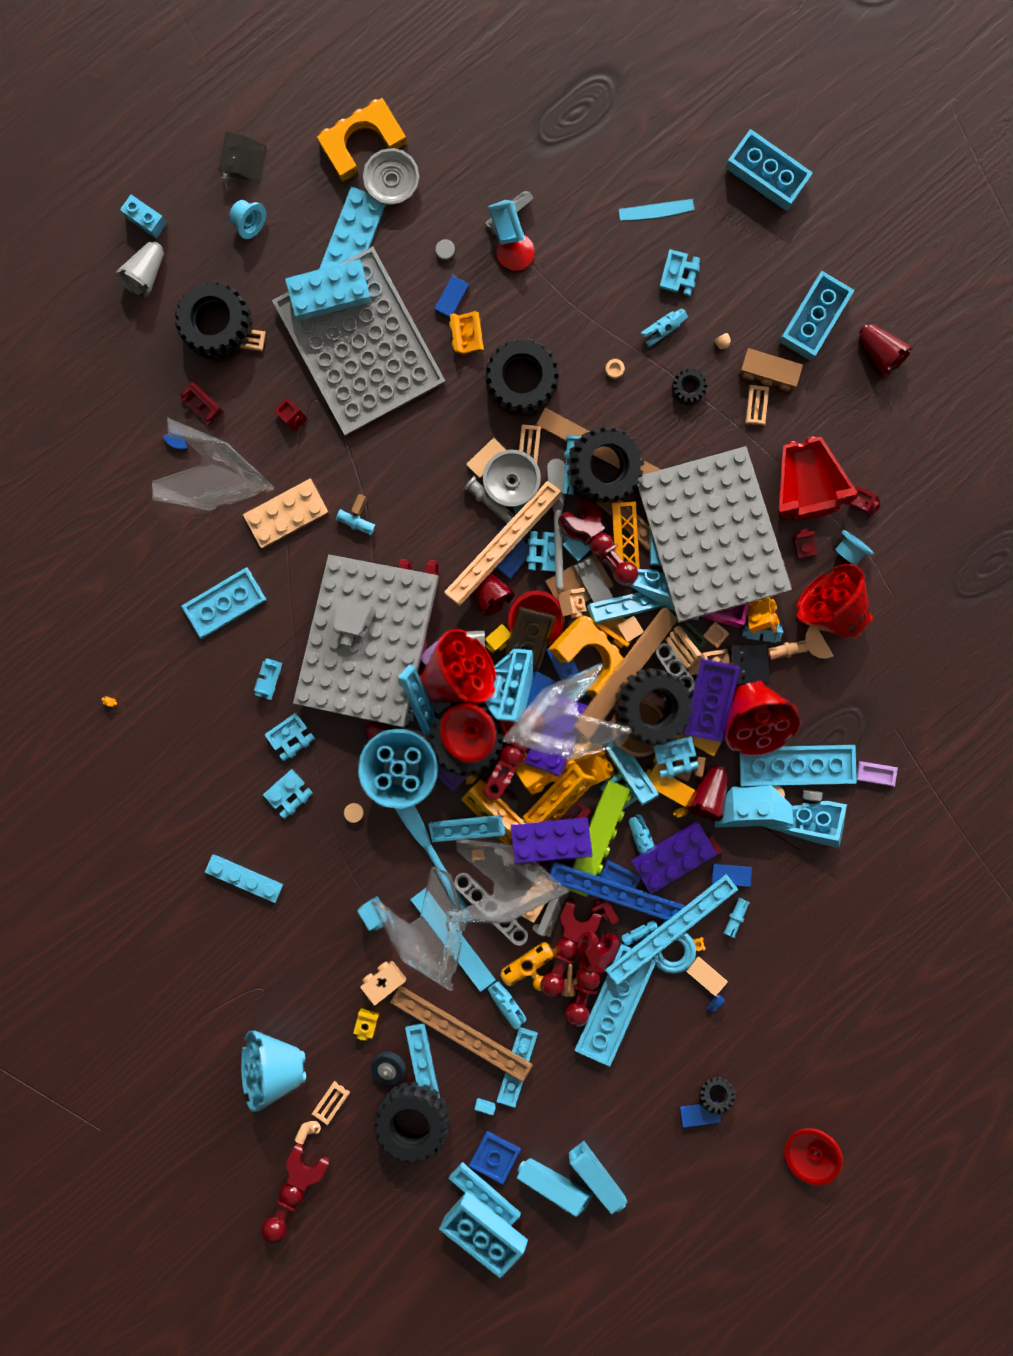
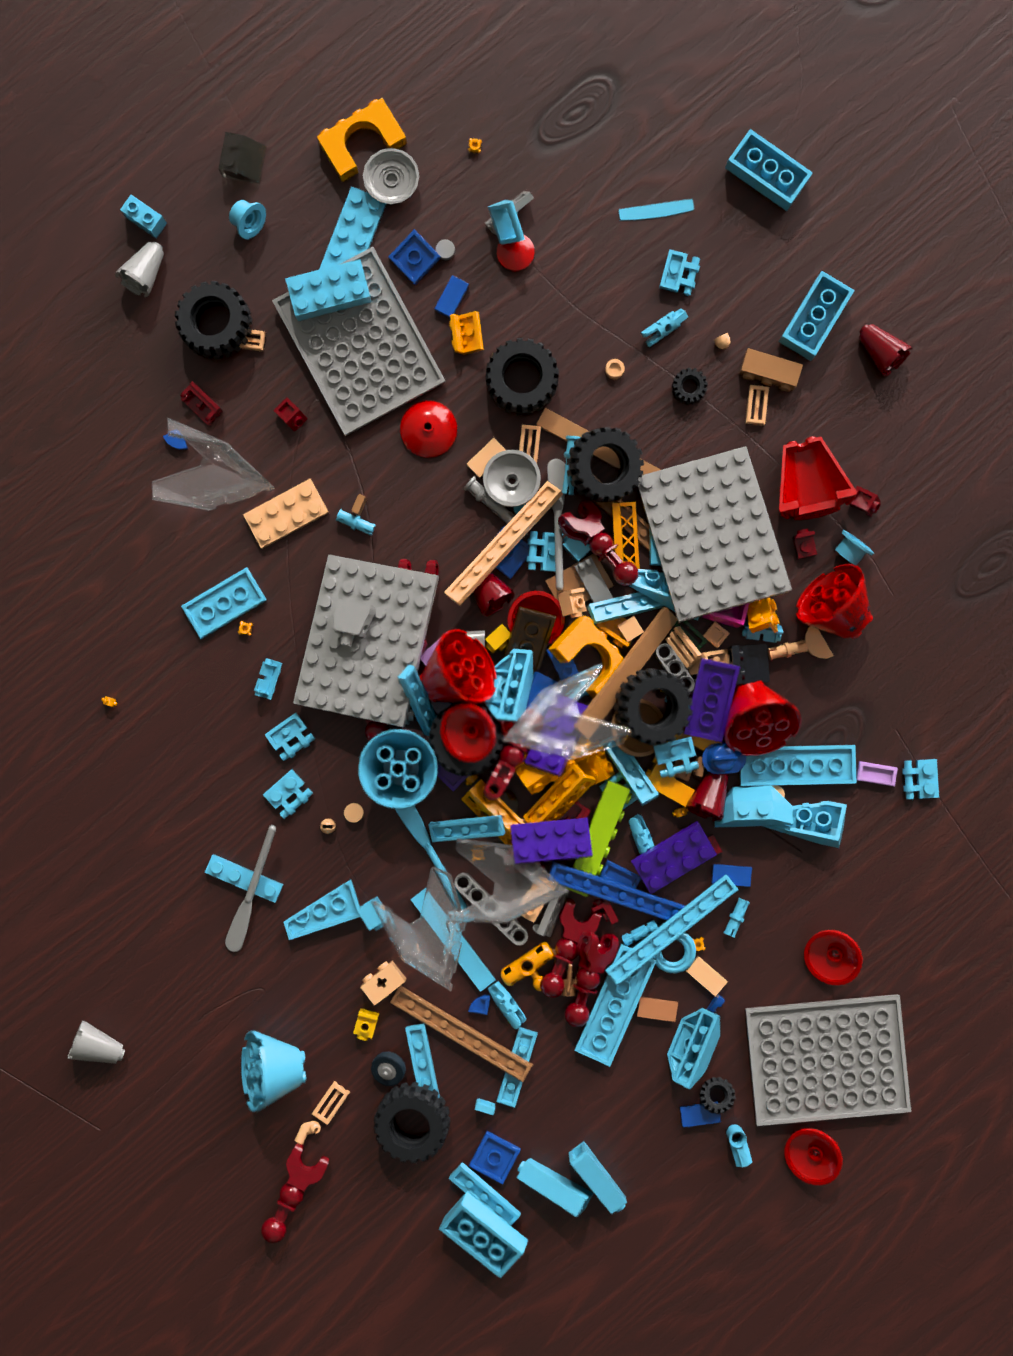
(95, 1046): none -> light grey cone
(239, 925): none -> light grey piece
(245, 628): none -> light orange piece
(327, 911): none -> medium azure wing
(328, 821): none -> light nougat hinge
(414, 257): none -> blue tile
(428, 442): none -> red dish
(474, 145): none -> light orange piece
(480, 1005): none -> blue tile
(657, 1009): none -> nougat tile
(693, 1046): none -> medium azure wedge
(722, 760): none -> blue piece
(739, 1146): none -> medium azure piece
(812, 795): light grey tile -> none
(827, 1060): none -> light grey plate
(832, 967): none -> red dish
(926, 779): none -> medium azure plate

